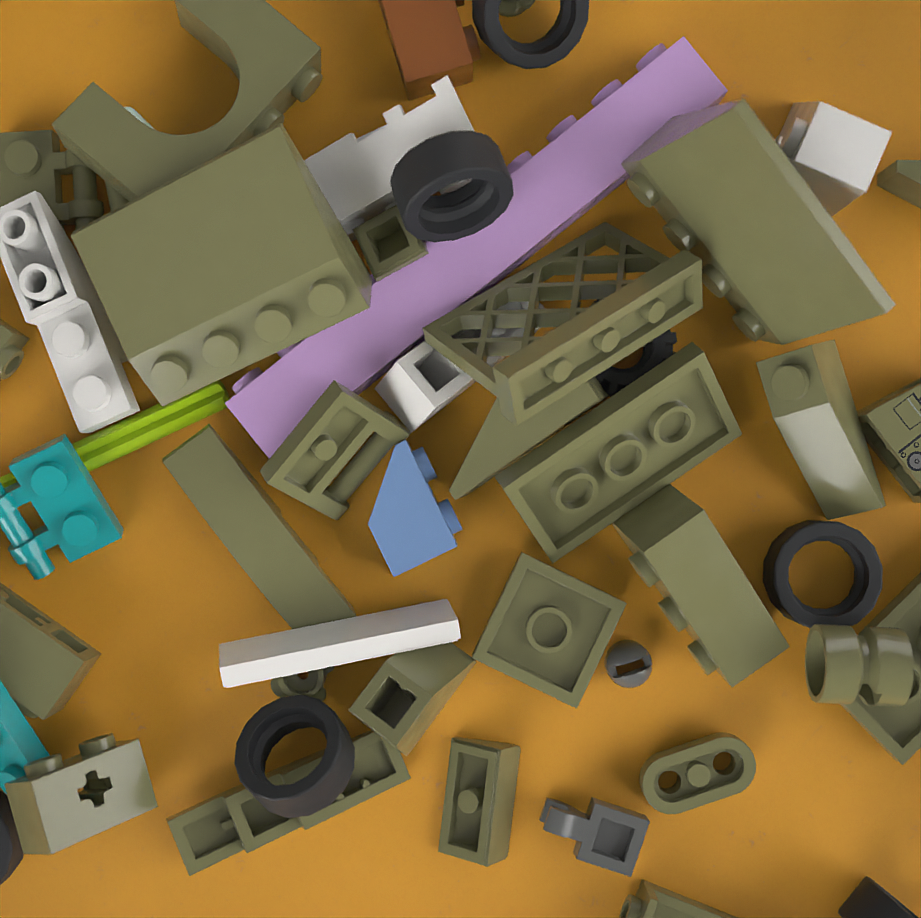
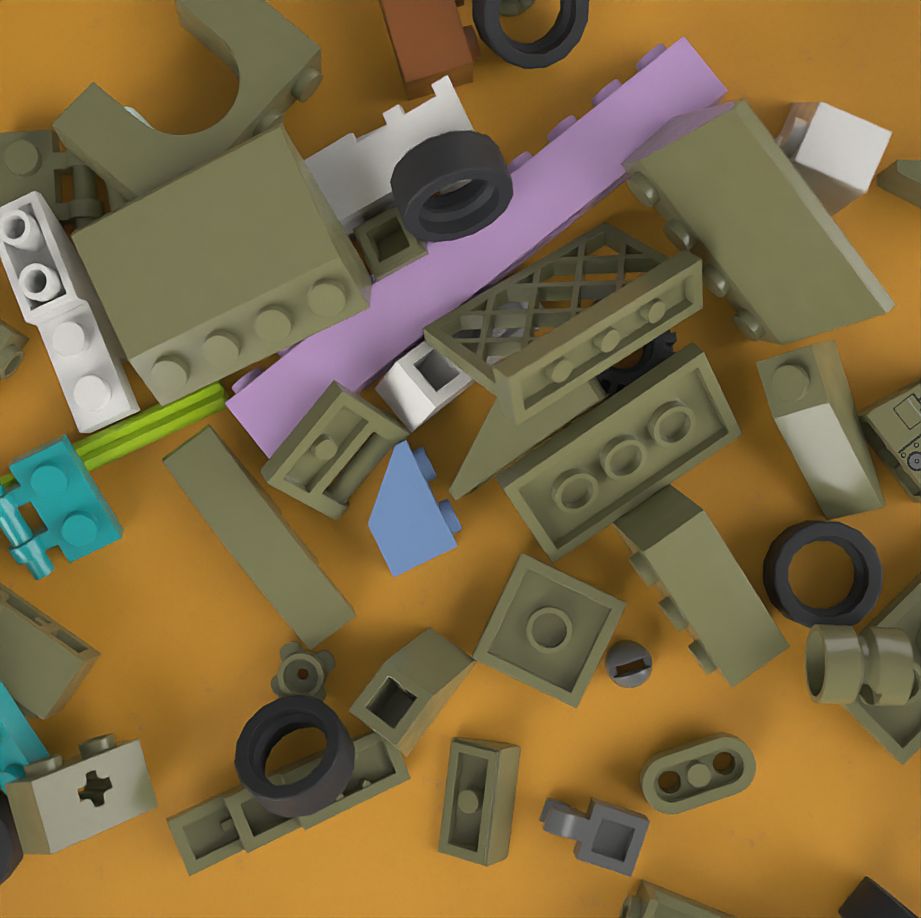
(337, 642): white tile -> none

